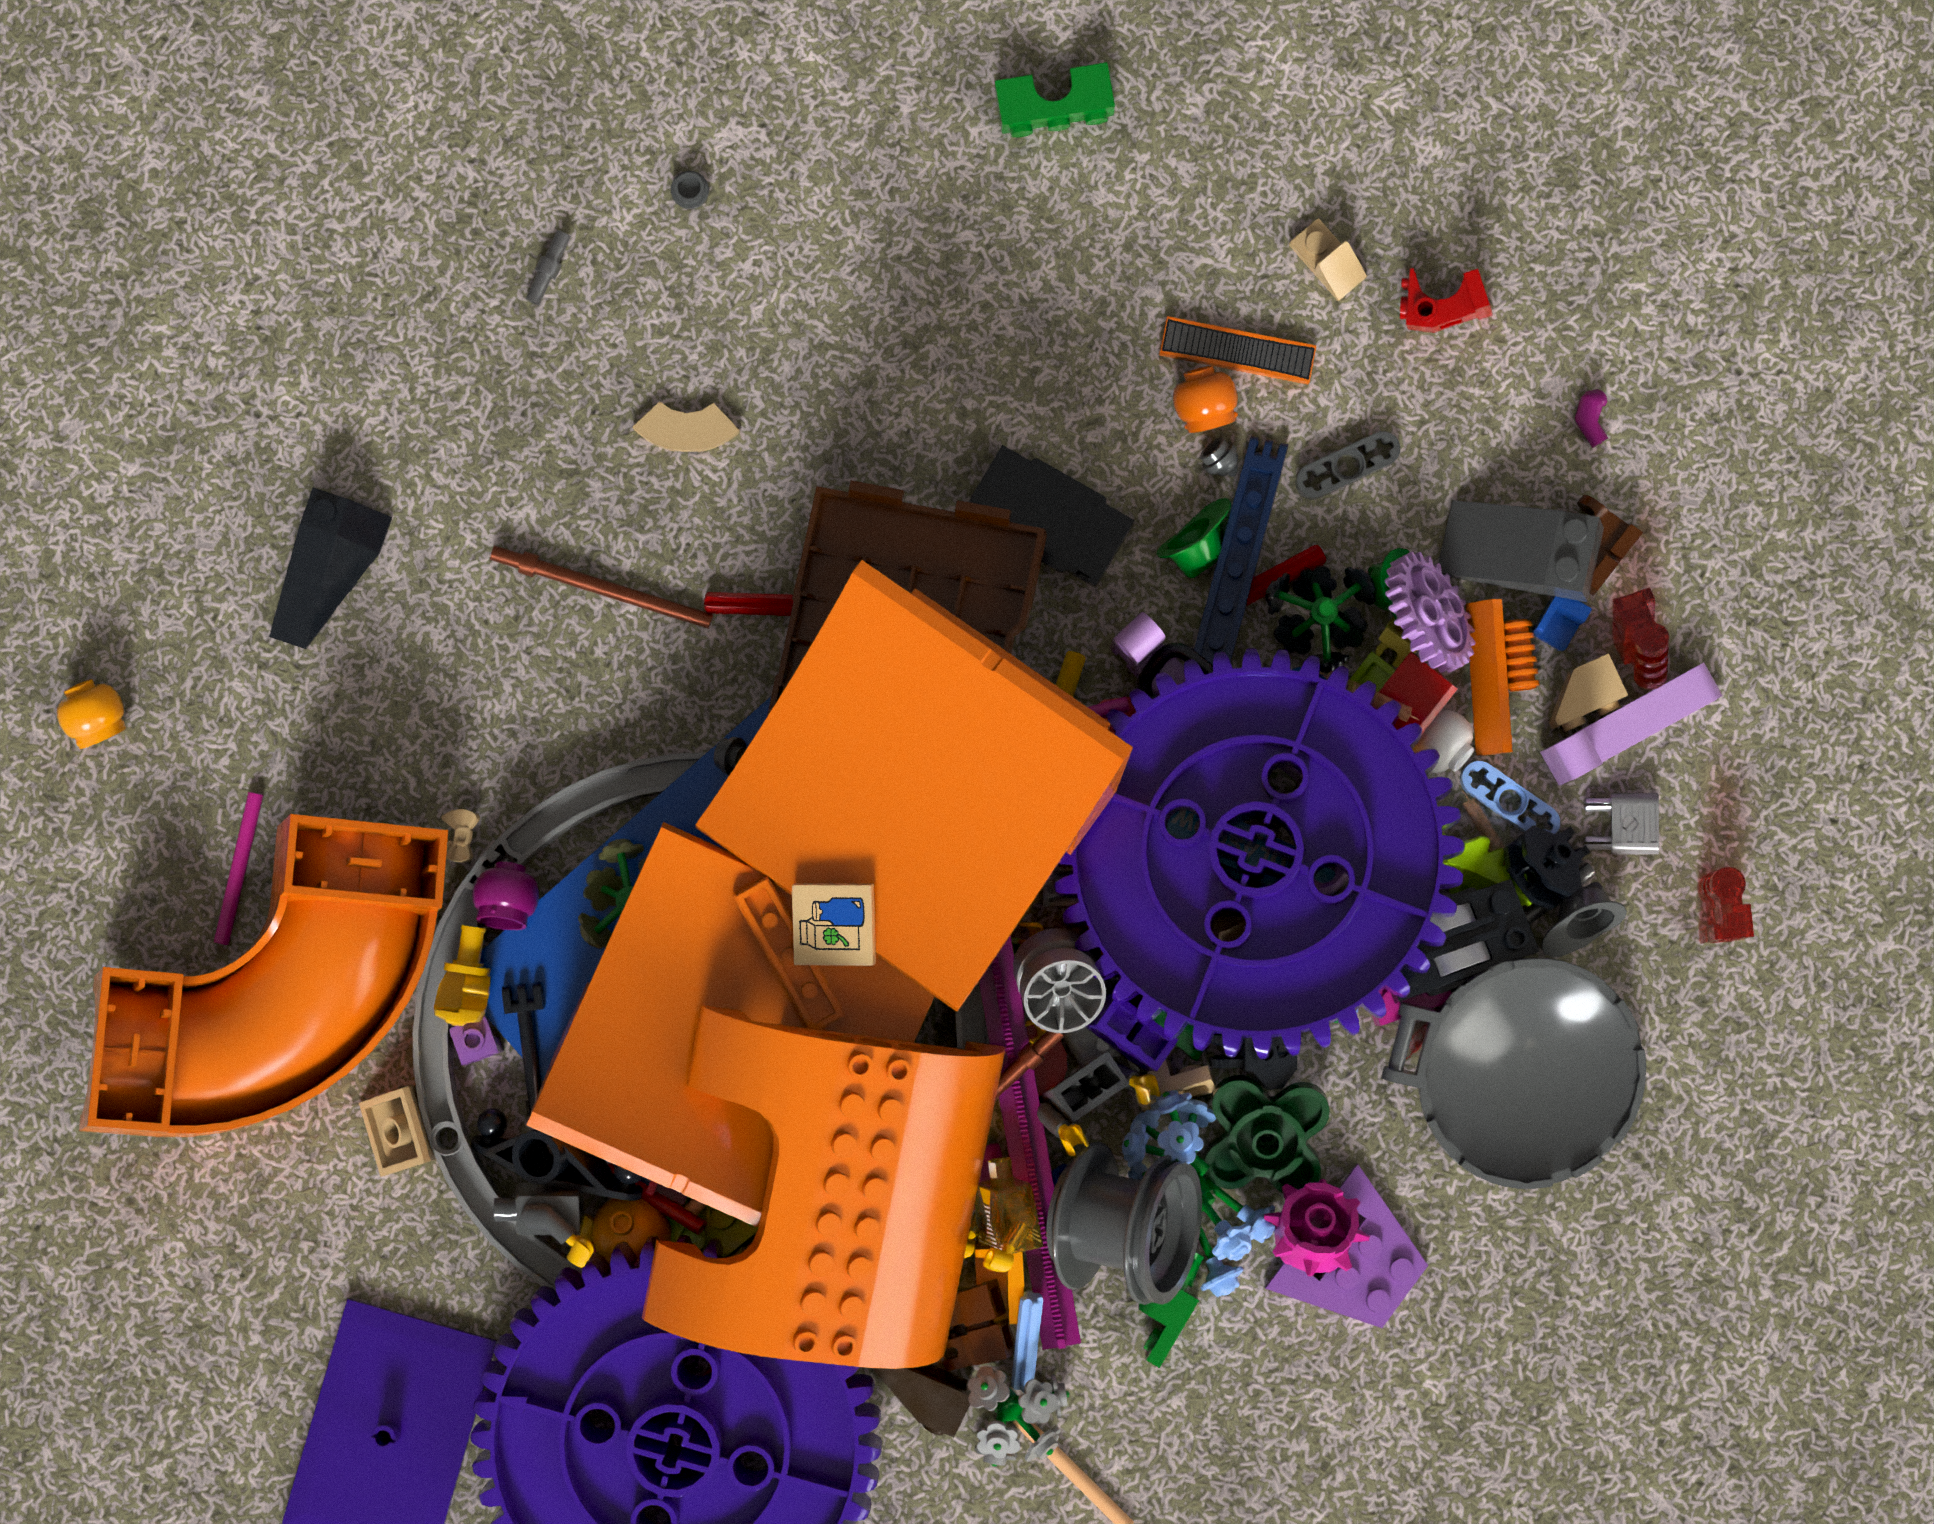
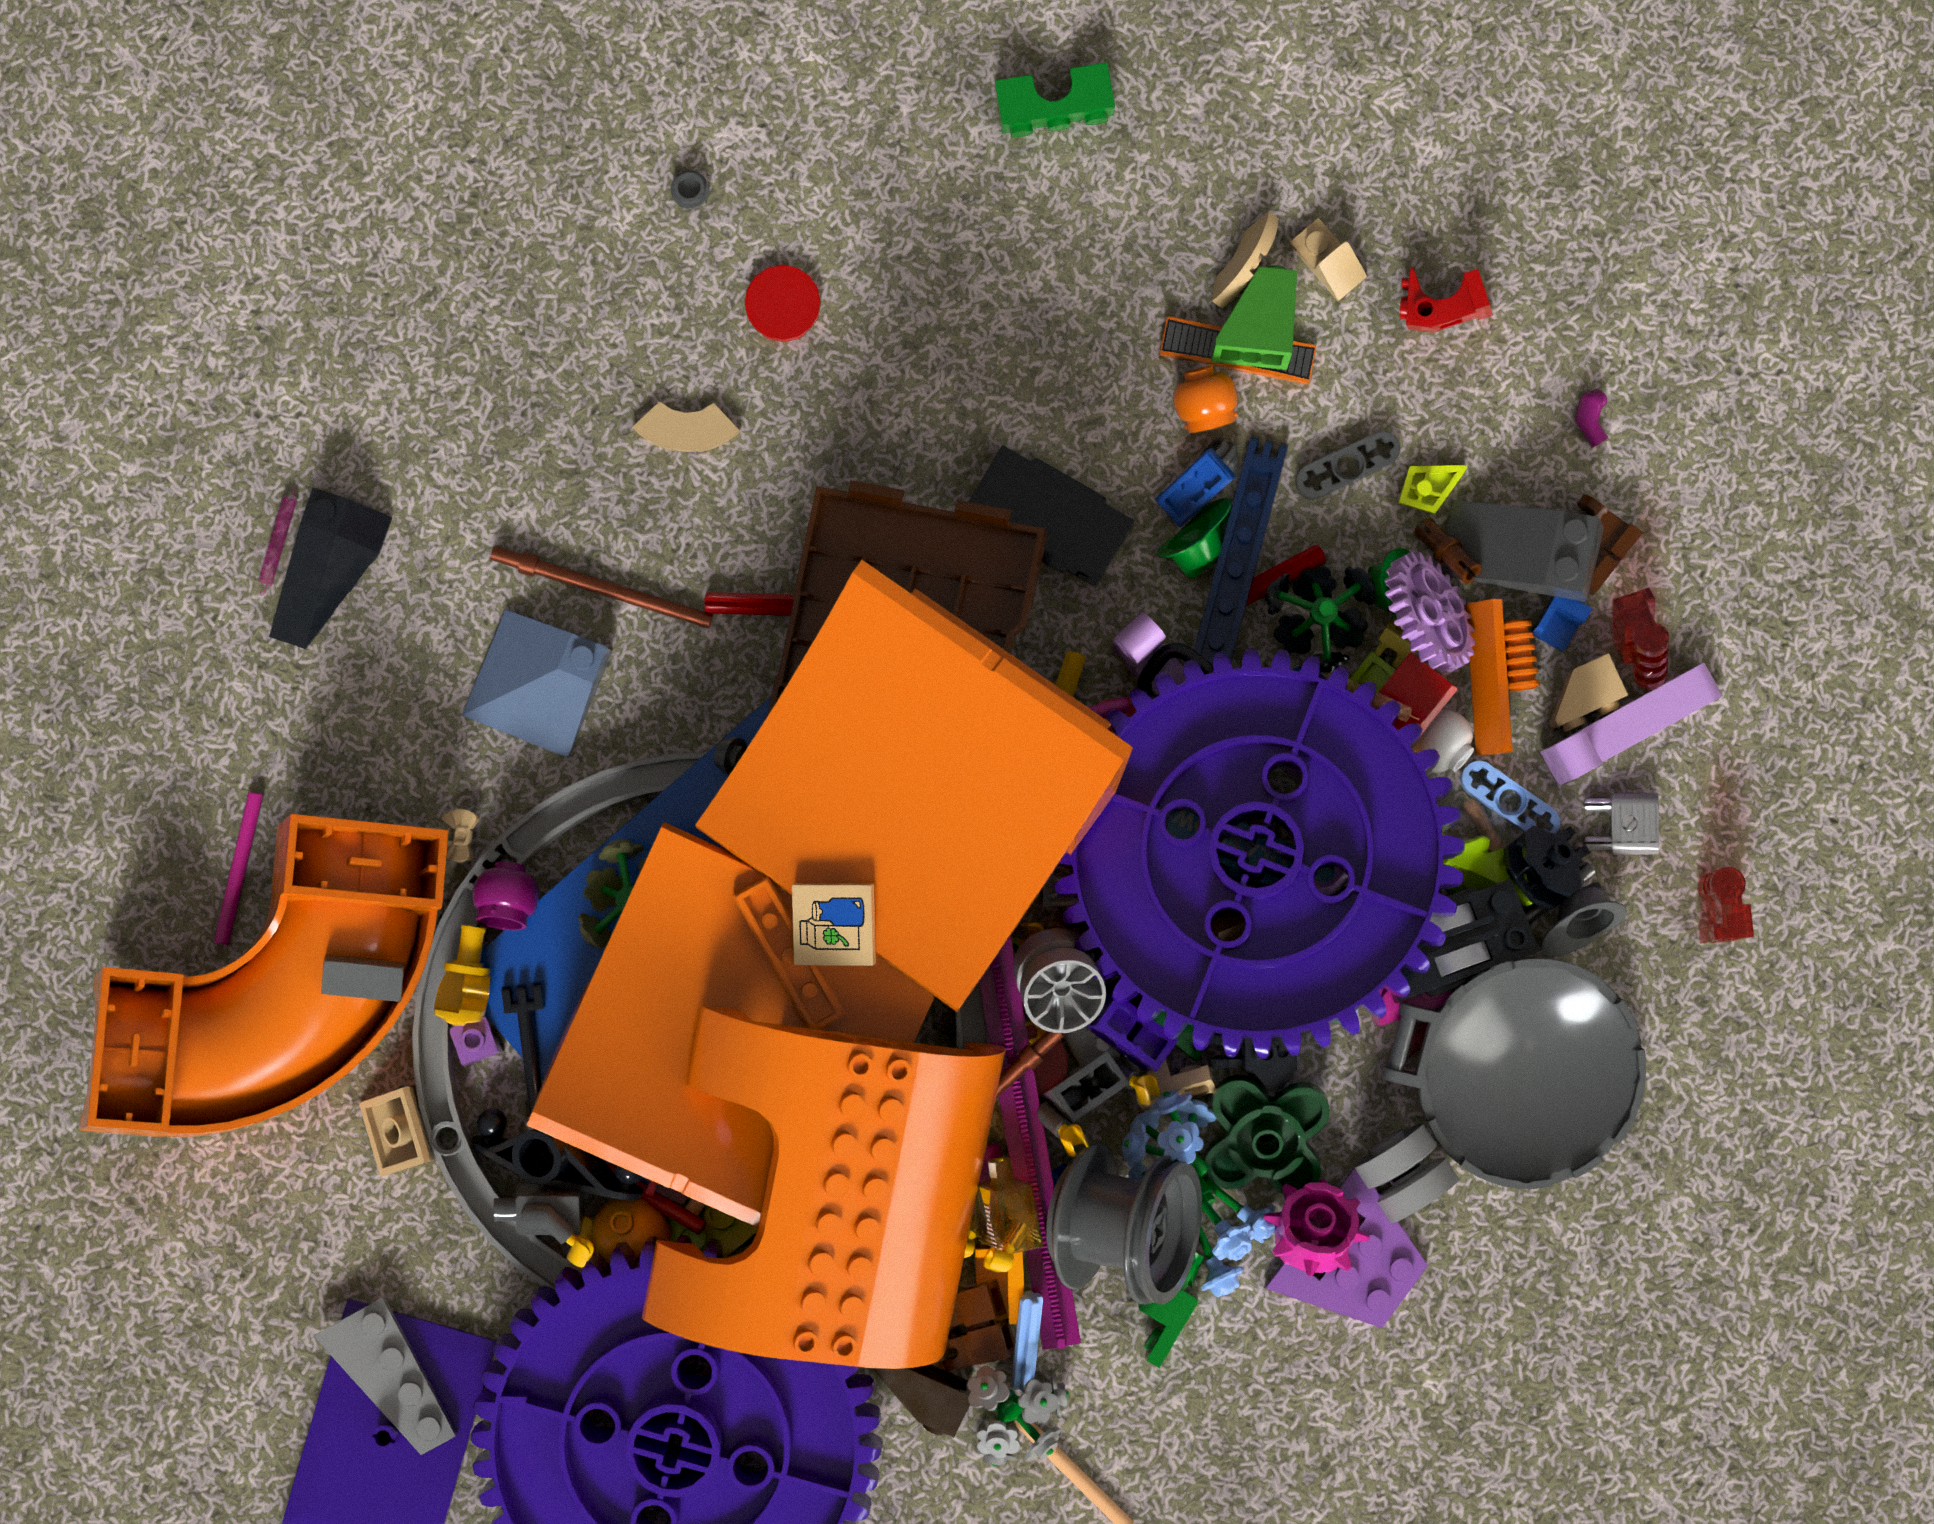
(90, 713): light orange piece -> none
(286, 530): none -> dark pink piece
(362, 978): none -> dark grey slope
(387, 1370): none -> light grey wing
(537, 683): none -> sand blue slope
(548, 267): flat silver bar -> none
(782, 303): none -> red tile
(1195, 487): none -> blue plate
(1239, 270): none -> tan tile
(1261, 323): none -> bright green slope
(1400, 1163): none -> light grey wheel
(1429, 486): none -> neon yellow piece
(1448, 550): none -> reddish brown pin

